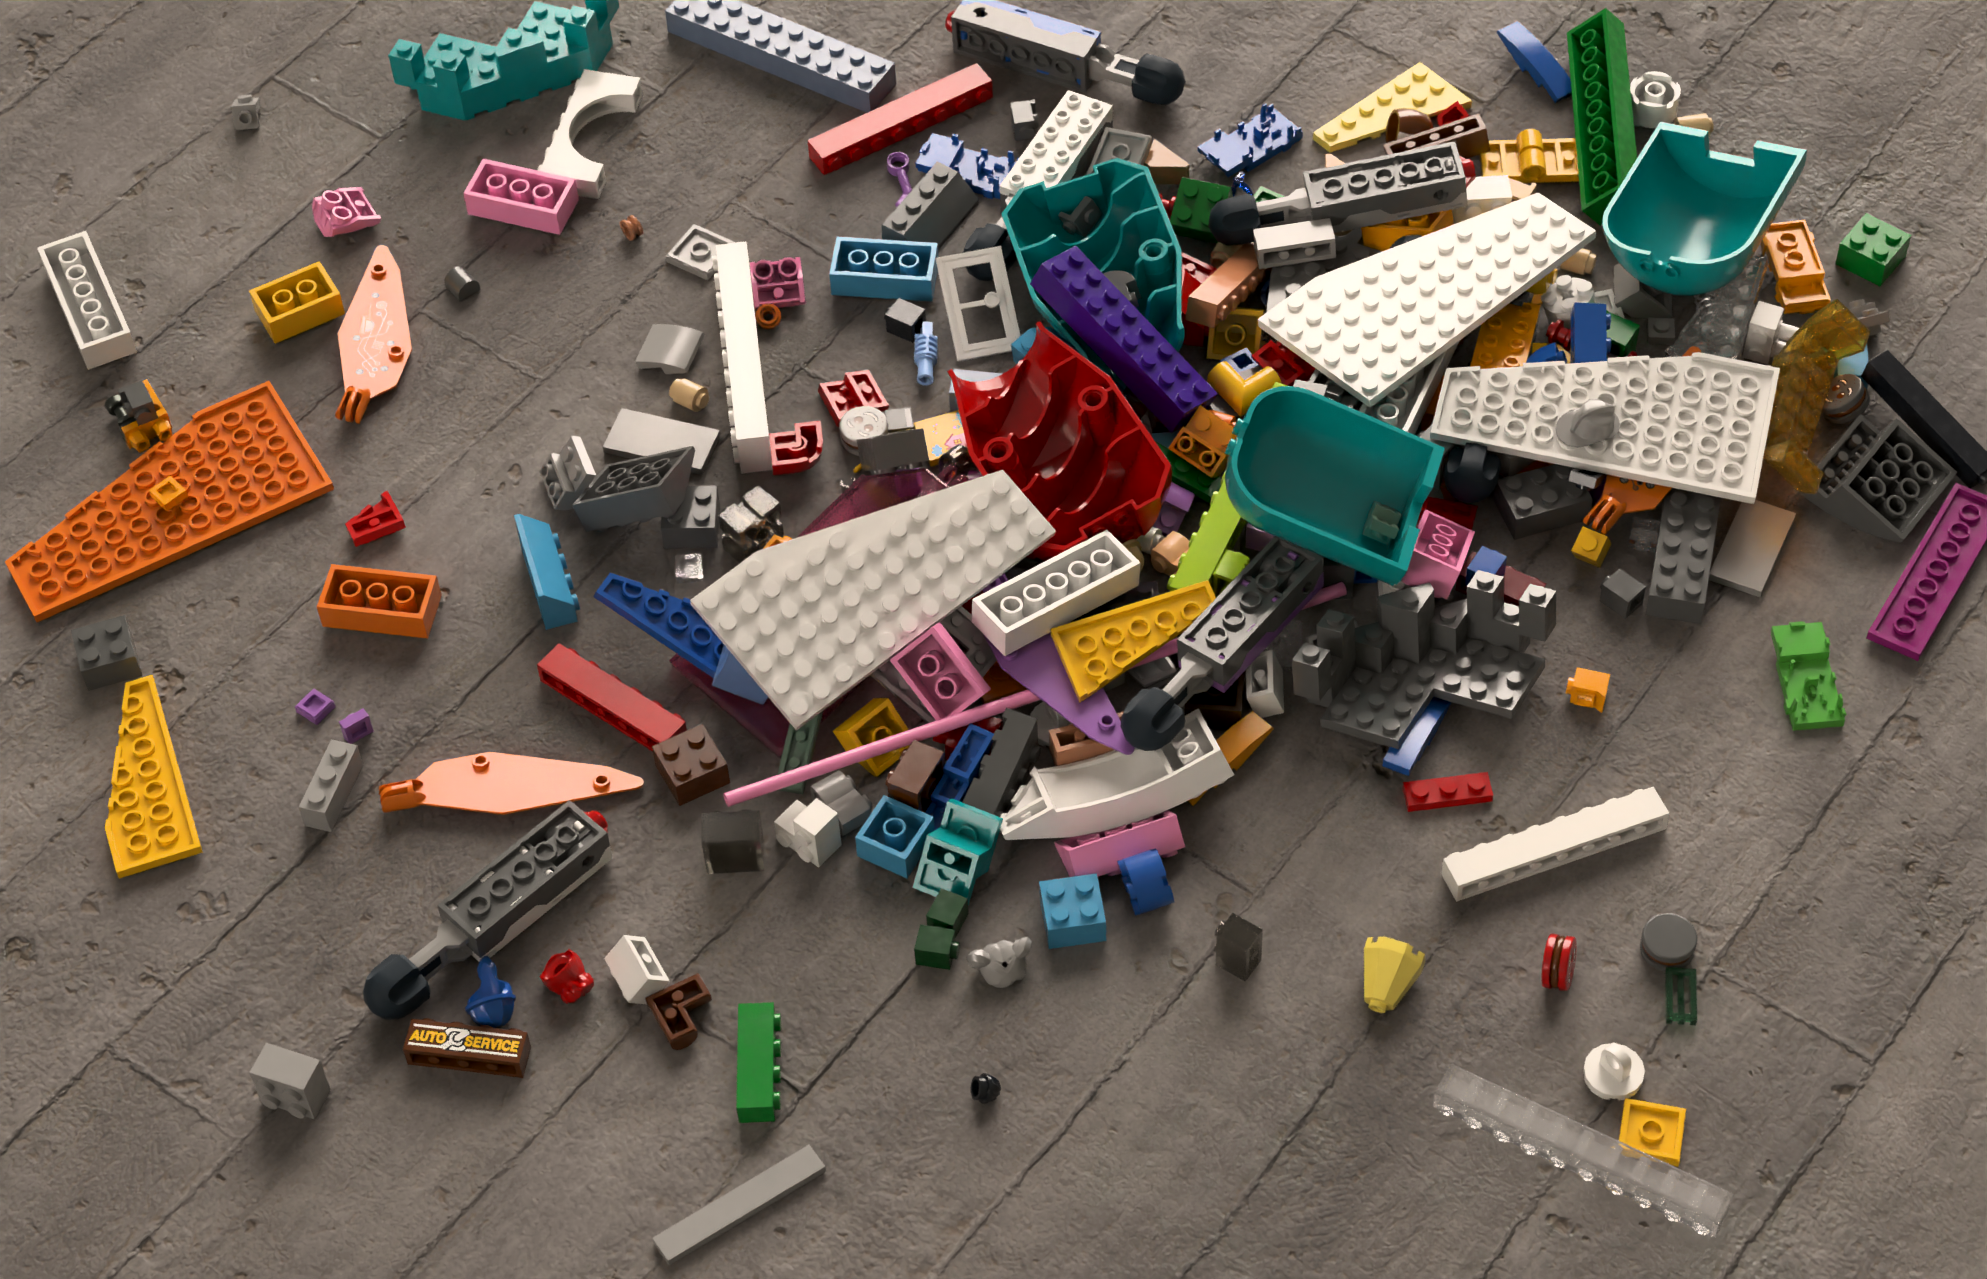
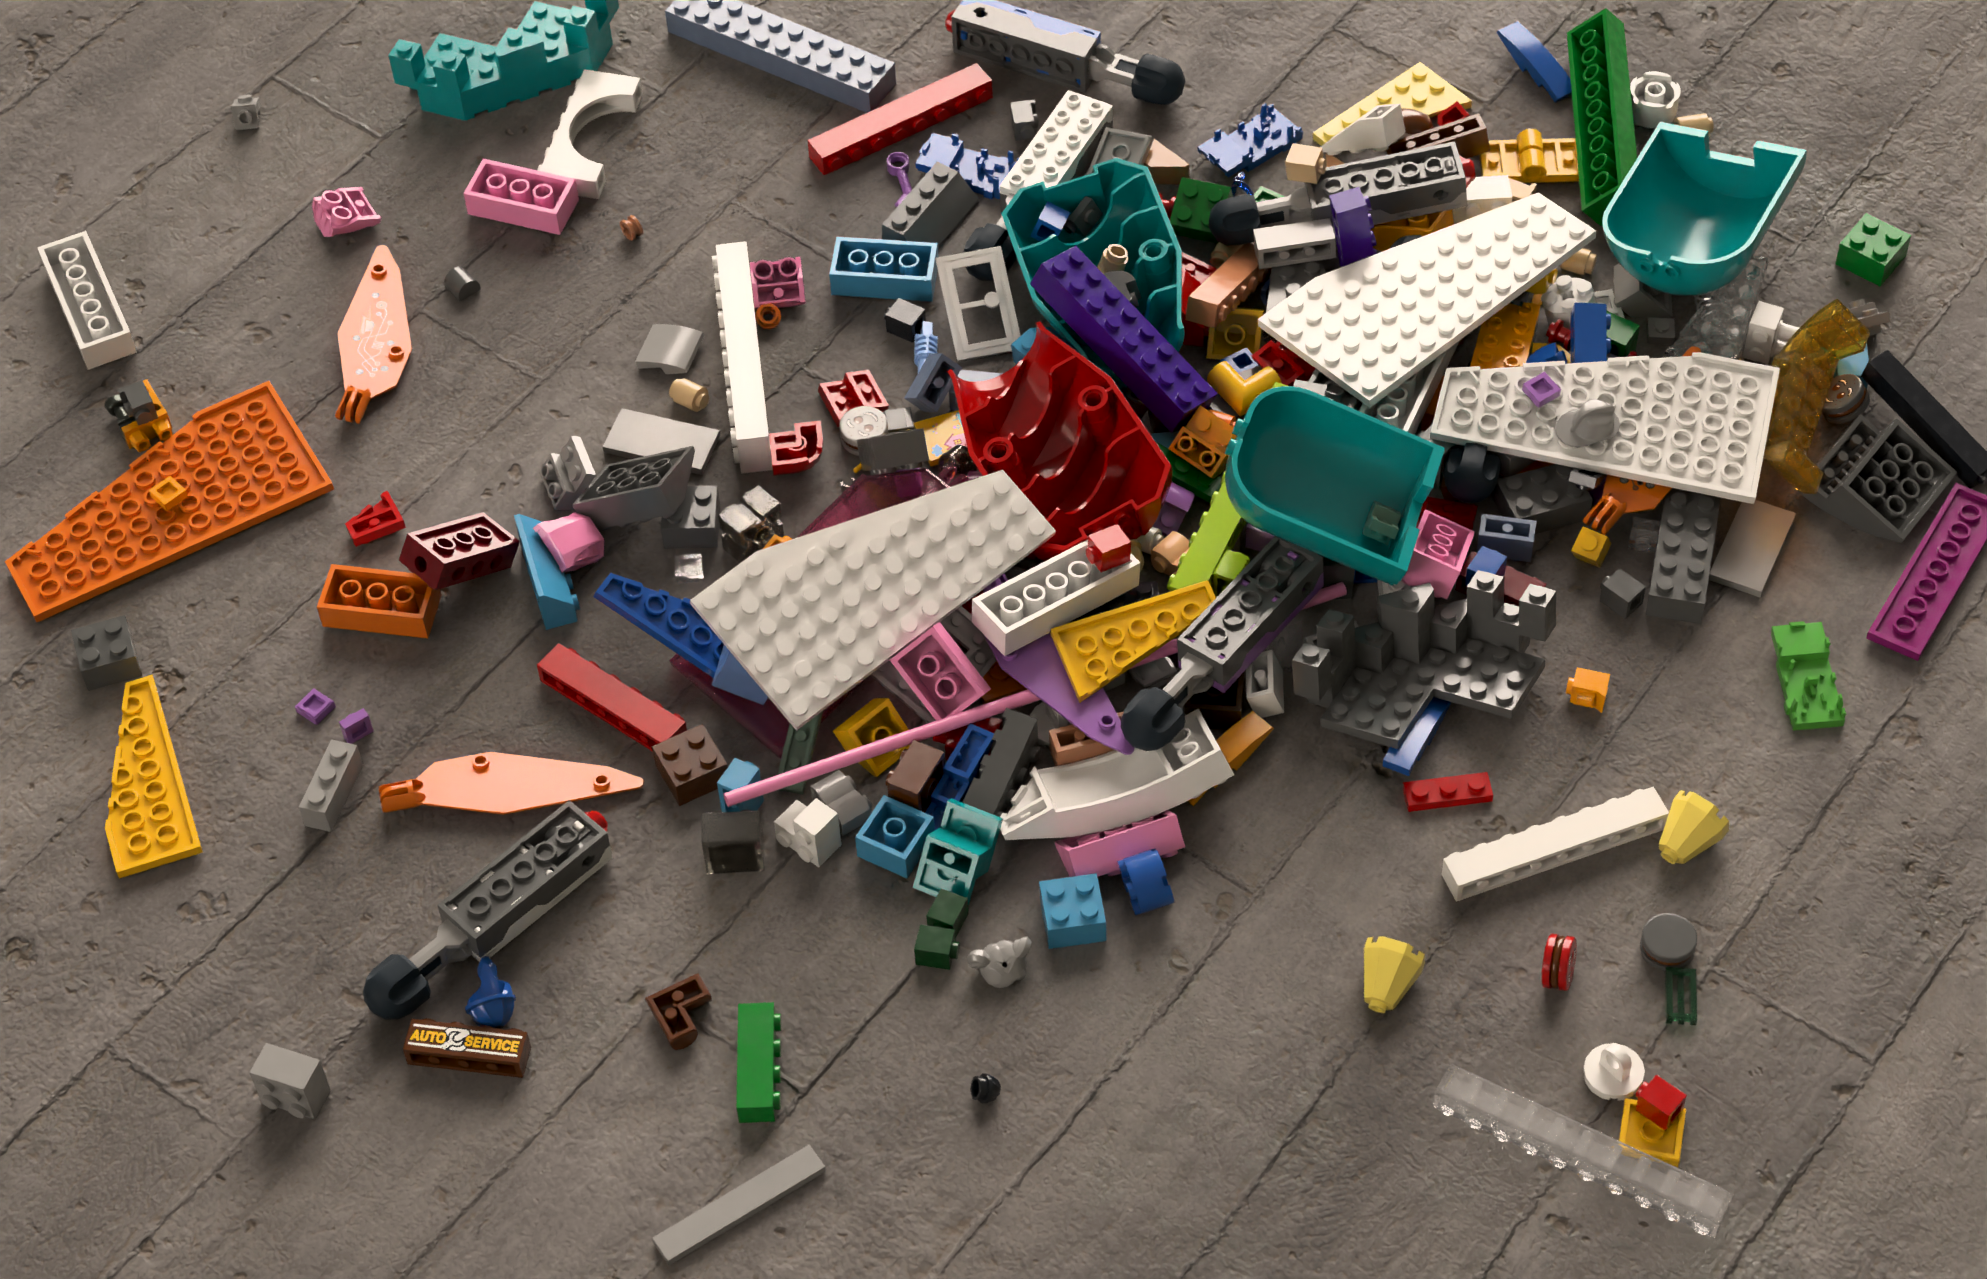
(297, 302): yellow brick -> none
(458, 551): none -> dark red brick
(567, 977): red hair -> none
(572, 541): none -> bright pink slope
(636, 969): white brick -> none
(695, 251): light grey tile -> none
(737, 776): none -> dark azure brick
(932, 382): none -> sand blue brick
(1050, 222): none -> blue brick
(1108, 548): none -> red brick
(1113, 259): none -> tan brick
(1238, 946): clear smoke brick -> none
(1305, 163): none -> tan brick
(1352, 226): none -> dark purple brick
(1371, 131): none -> white slope
(1508, 536): none -> sand blue brick
(1541, 389): none -> medium lavender plate
(1660, 1102): none -> red brick
(1691, 828): none -> light yellow cone
(1795, 267): light orange piece -> none

